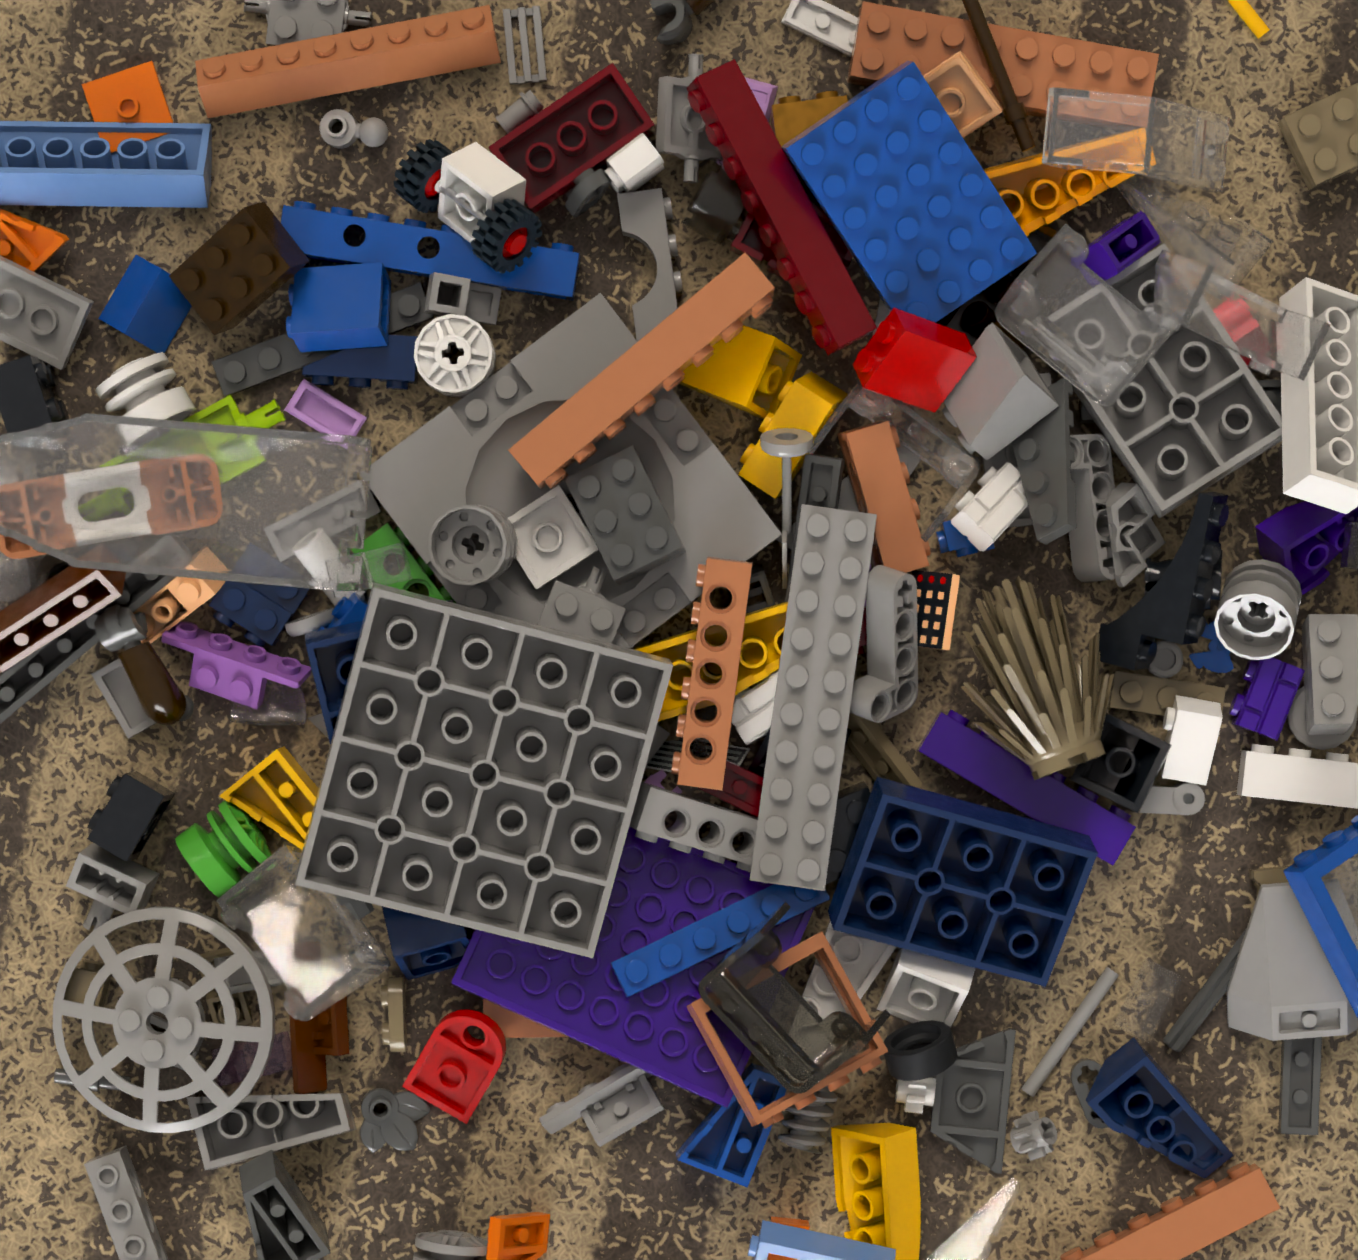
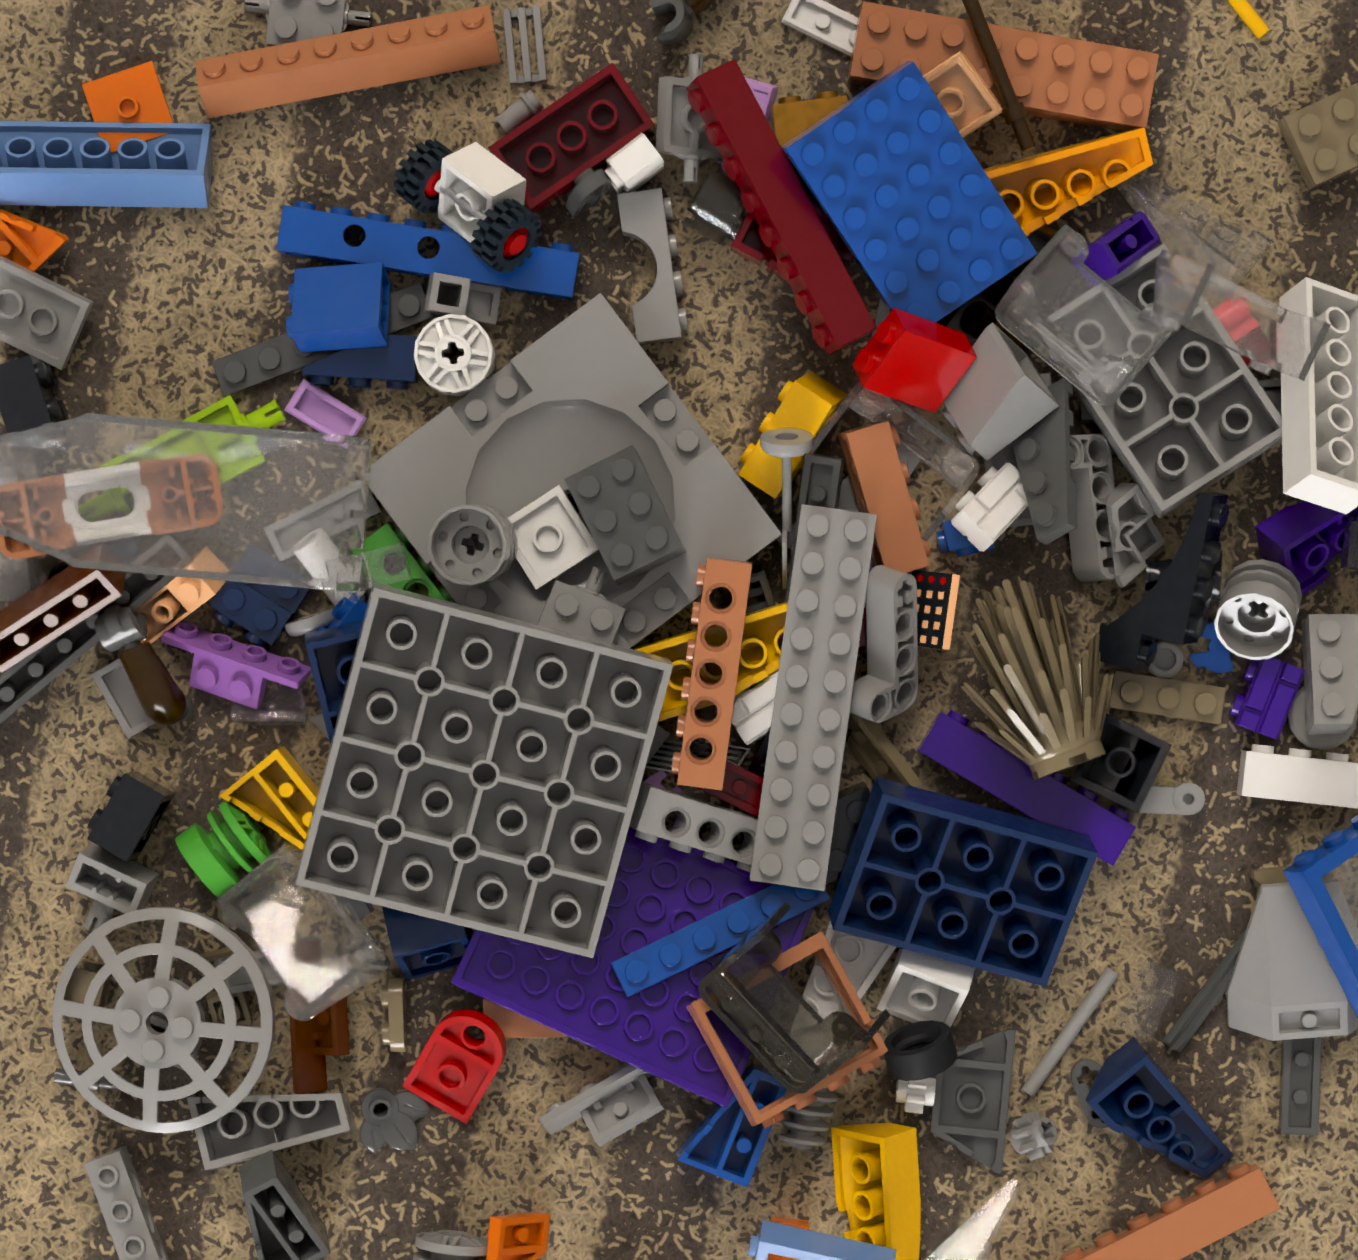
(142, 390): white wheel -> none
(147, 306): blue slope -> none
(239, 268): dark brown brick -> none
(244, 1055): slope -> none
(371, 131): light grey plate -> none
(643, 371): nougat brick -> none
(746, 372): yellow slope -> none
(1135, 137): clear windscreen -> none
(1193, 733): white brick -> none

